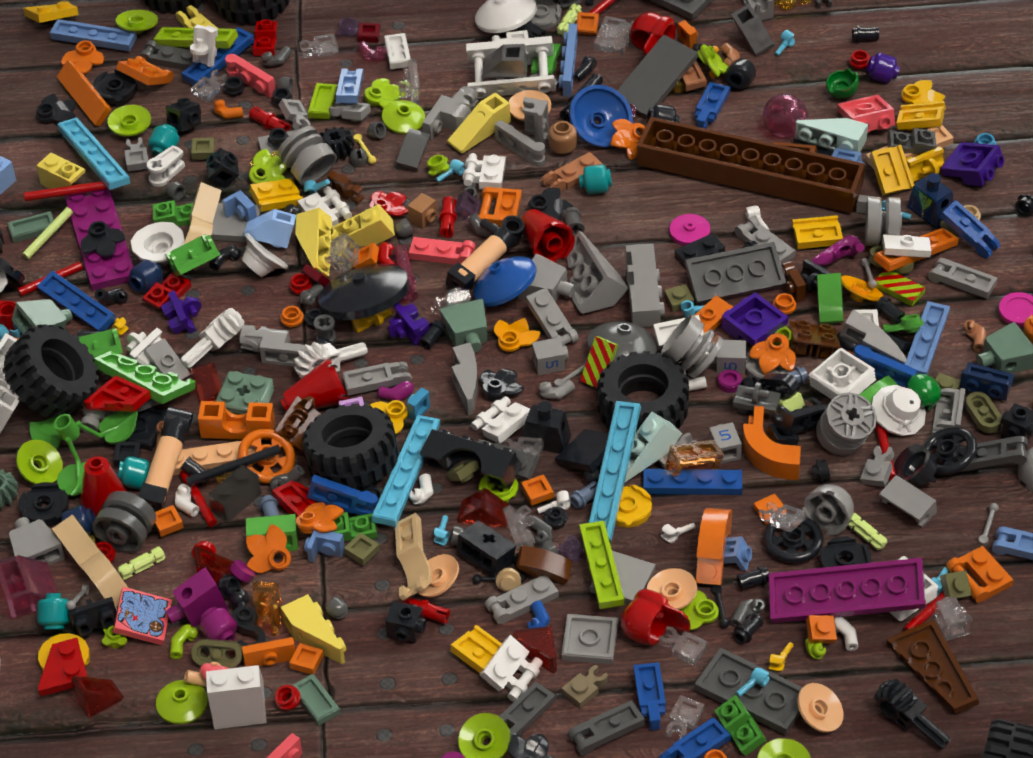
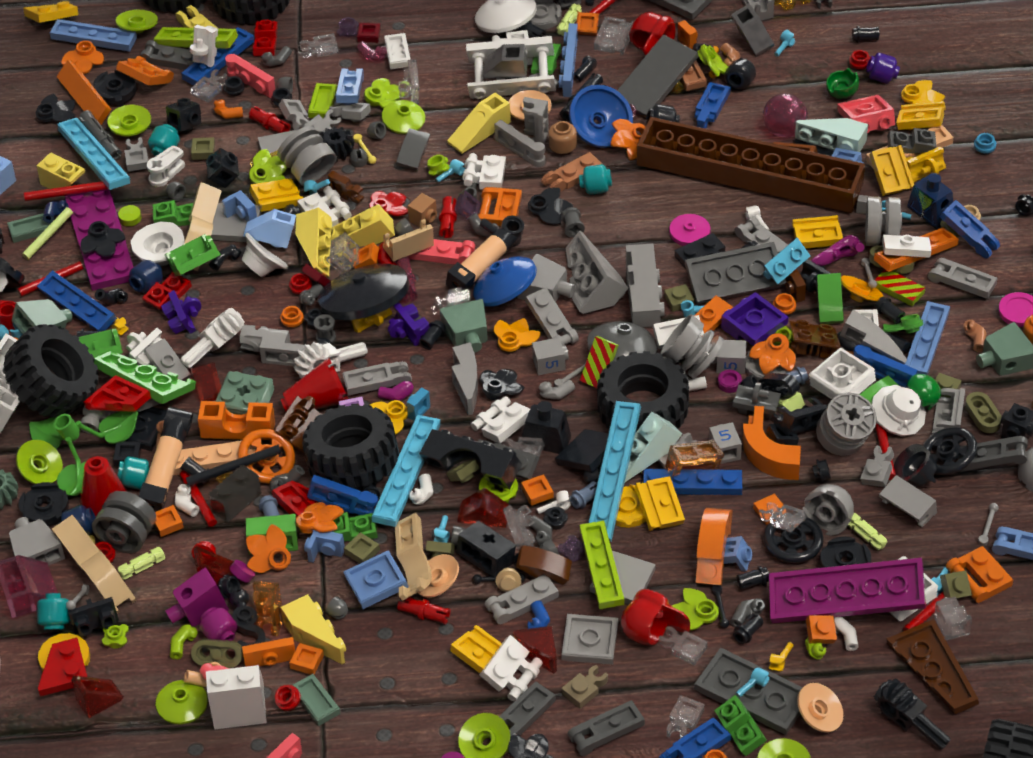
(53, 209): none -> dark blue arm
(99, 133): none -> dark grey pin
(129, 215): none -> lime tile
(142, 616): tile -> none
(277, 137): black plate -> none
(321, 123): none -> light grey plate
(375, 579): none -> medium blue plate
(405, 622): black brick -> none
(409, 242): none -> tan hinge
(439, 548): none -> olive plate
(450, 111): light grey plate -> none
(548, 235): red cone -> none
(650, 692): blue hinge -> none
(659, 503): none -> yellow plate
(672, 534): white hand -> none
(675, 582): light nougat dish -> none
(786, 261): none -> medium azure hinge
(973, 163): dark purple plate -> none
(987, 380): dark blue bracket -> none

